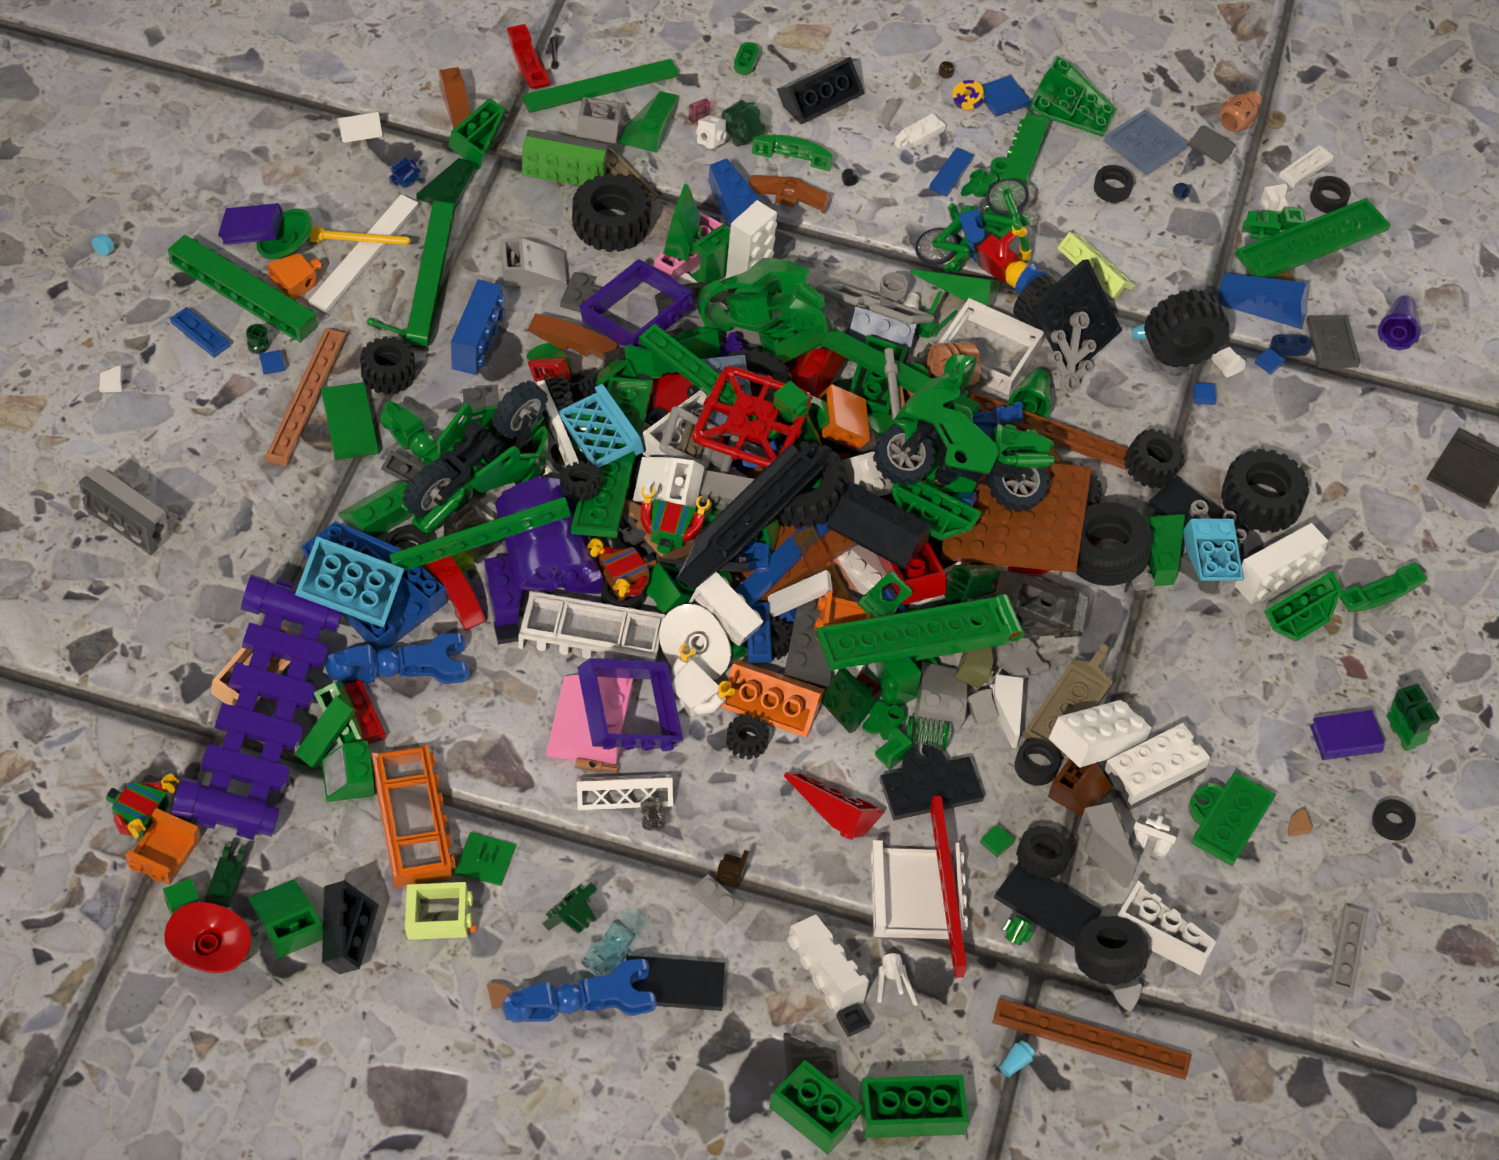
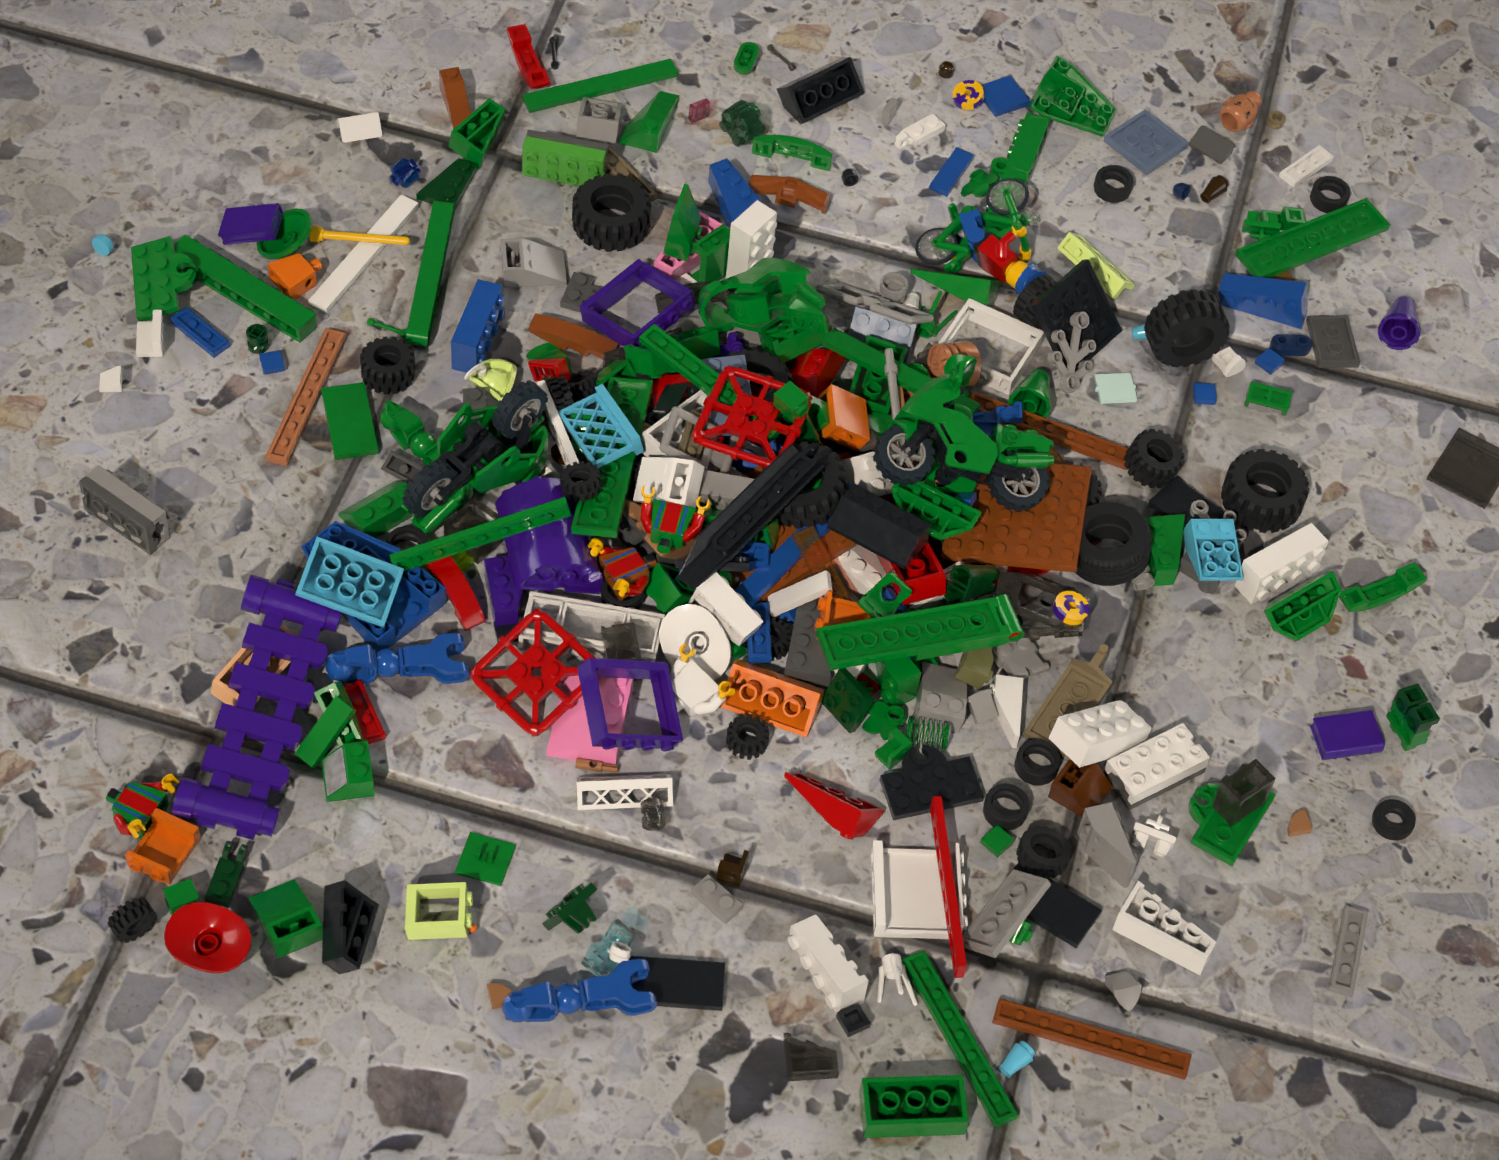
(132, 920): none -> black tyre
(150, 336): none -> white panel
(159, 277): none -> green plate
(412, 816): window -> none
(494, 375): none -> yellowish green hat
(520, 672): none -> red plate
(619, 952): none -> white plate
(621, 642): none -> clear smoke plate
(670, 397): none -> black slope
(711, 131): white brick -> none
(815, 1107): green slope -> none
(960, 1039): none -> green tile
(1004, 913): none -> light grey tile
(1011, 792): none -> black tyre
(1071, 608): none -> yellow piece
(1111, 950): black tyre -> none
(1115, 388): none -> light aqua piece
(1215, 188): none -> dark brown cone
(1249, 781): none -> clear smoke piece
(1268, 397): none -> green hinge
(1274, 197): white panel -> none

